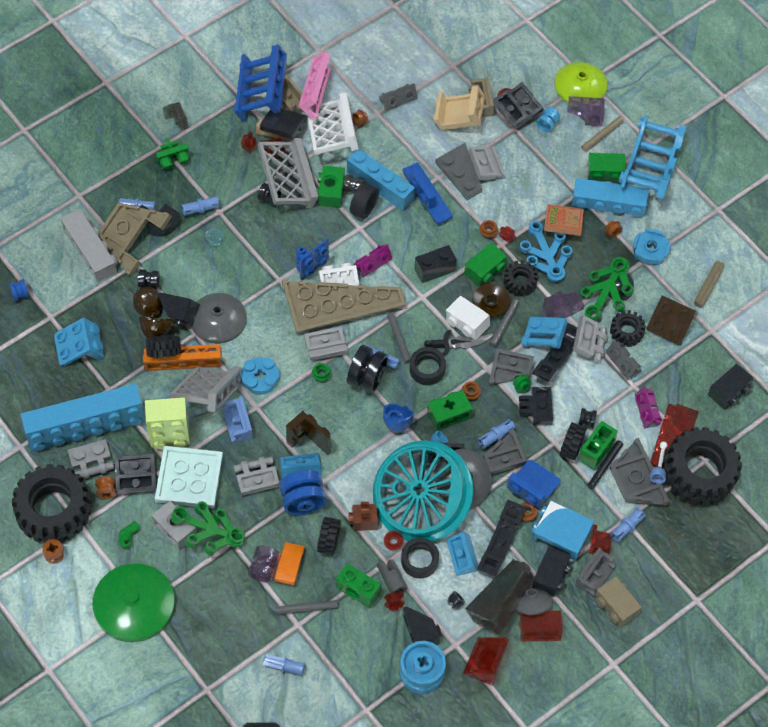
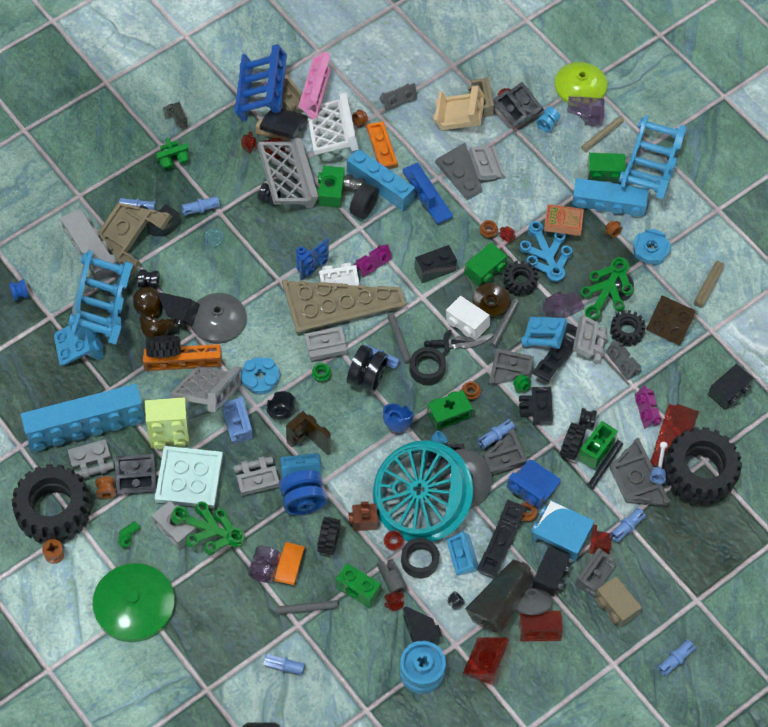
(113, 322): none -> dark azure fence
(281, 406): none -> black hair
(381, 144): none -> orange tile
(676, 657): none -> medium blue pin

